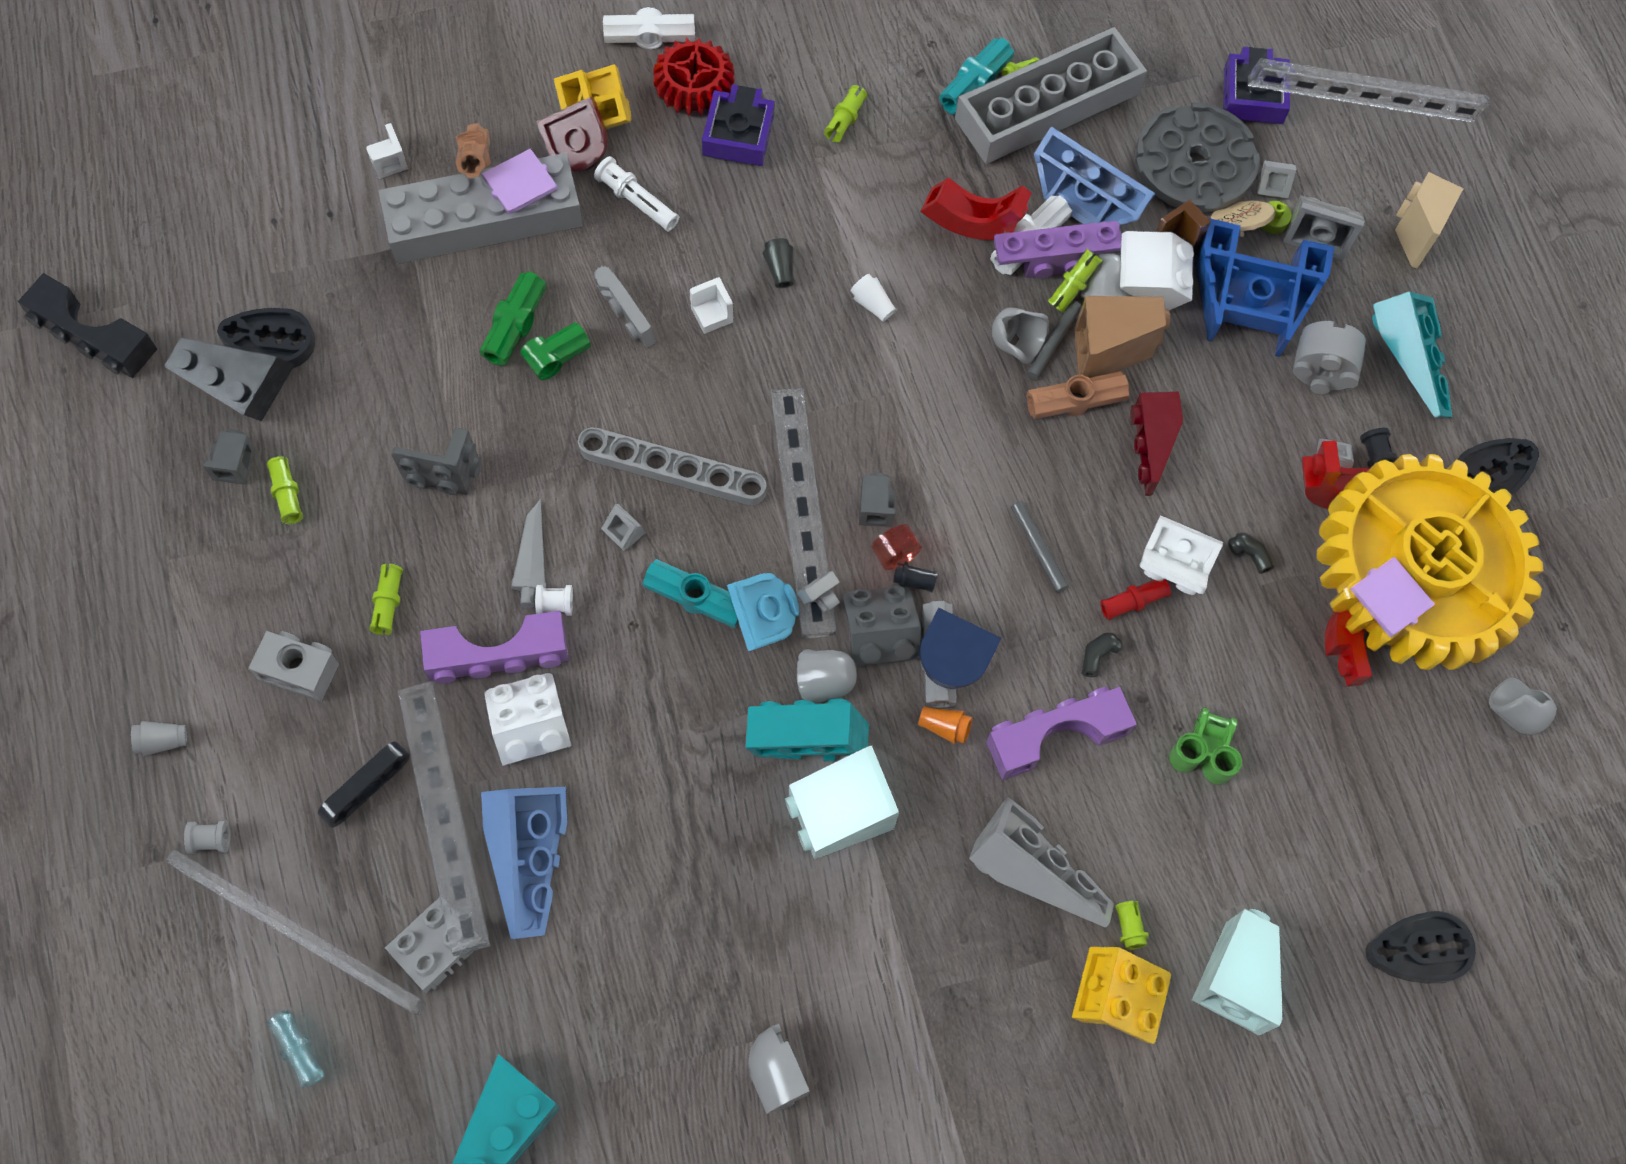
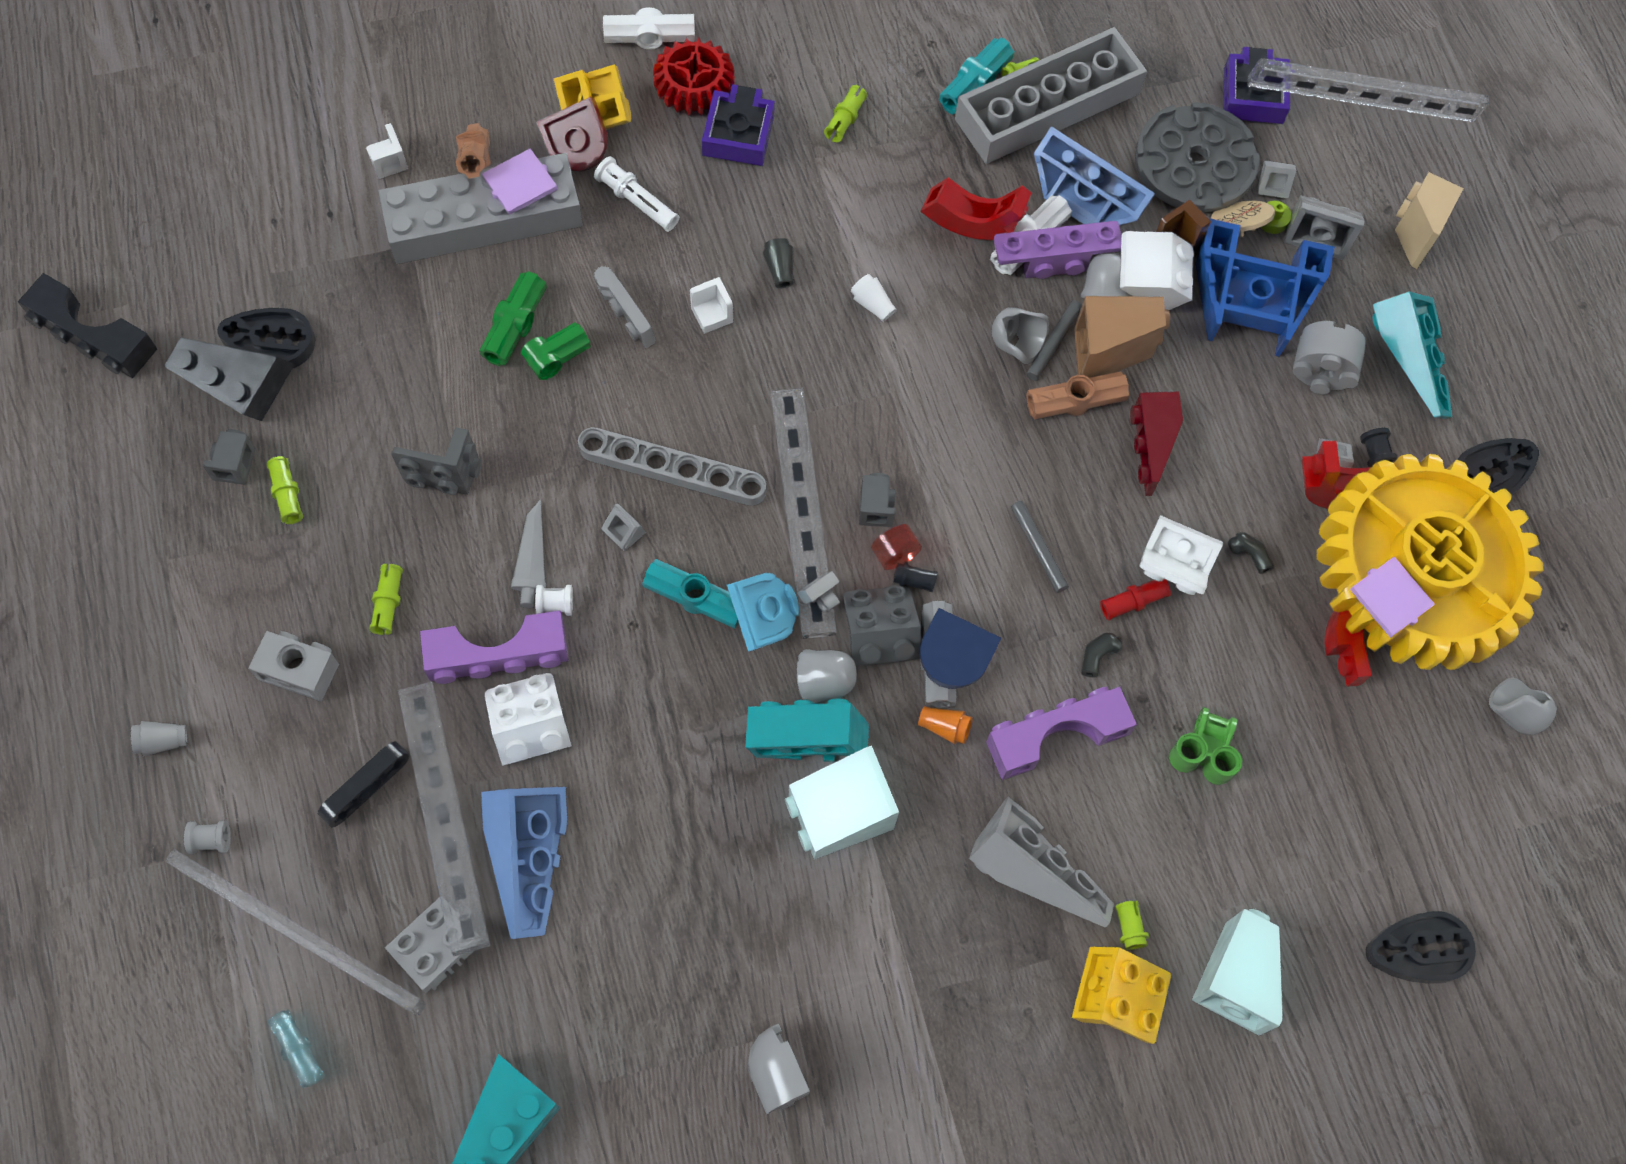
(1075, 280): lime pin -> none

